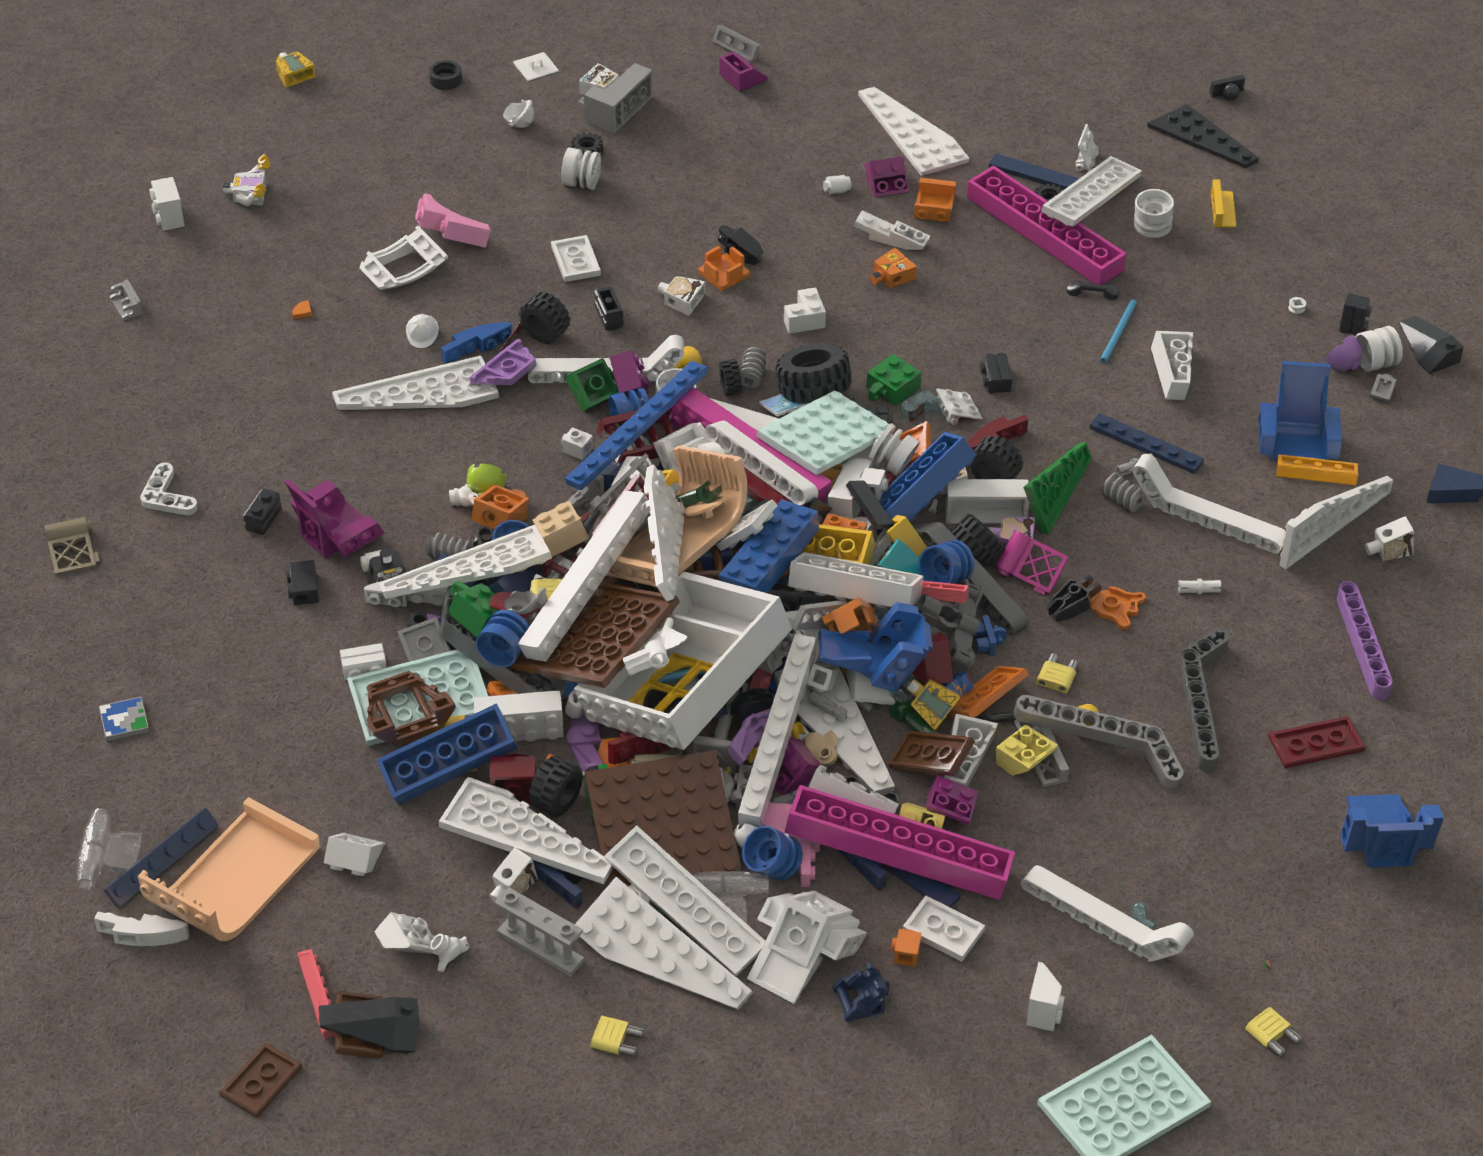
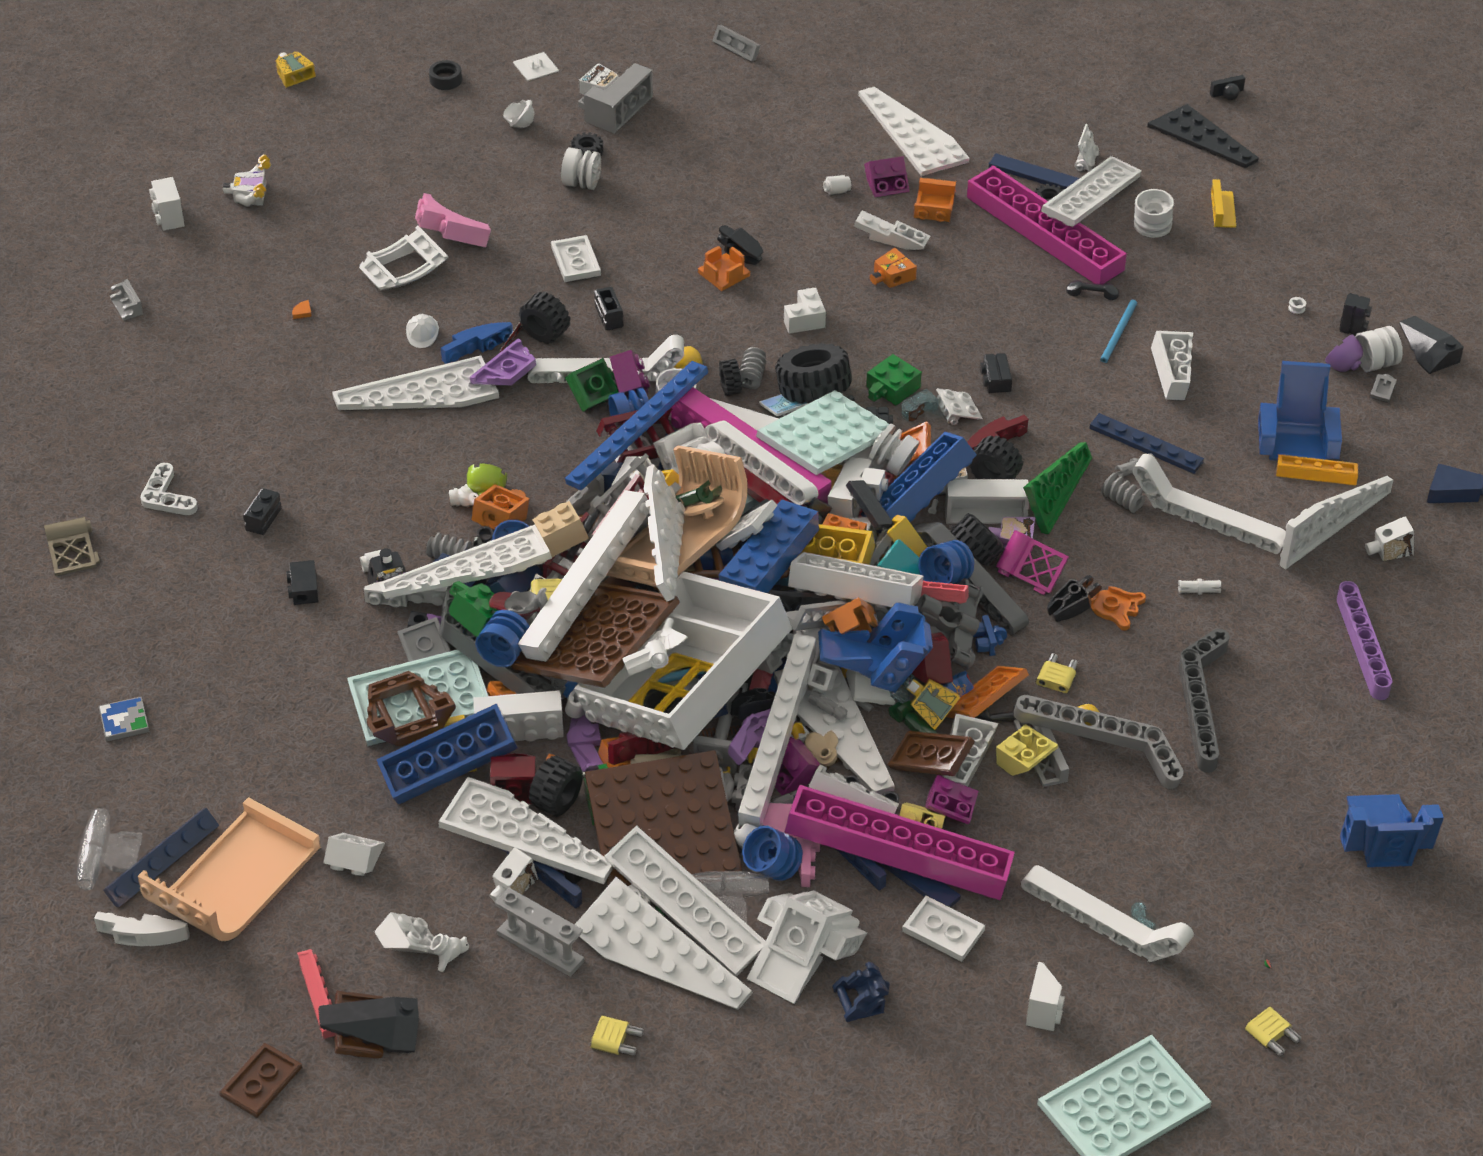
(330, 521): magenta piece -> none
(362, 660): white brick -> none
(577, 443): white brick -> none
(682, 293): white torso -> none
(739, 71): magenta slope -> none
(906, 947): orange brick -> none
(1316, 742): dark red tile -> none

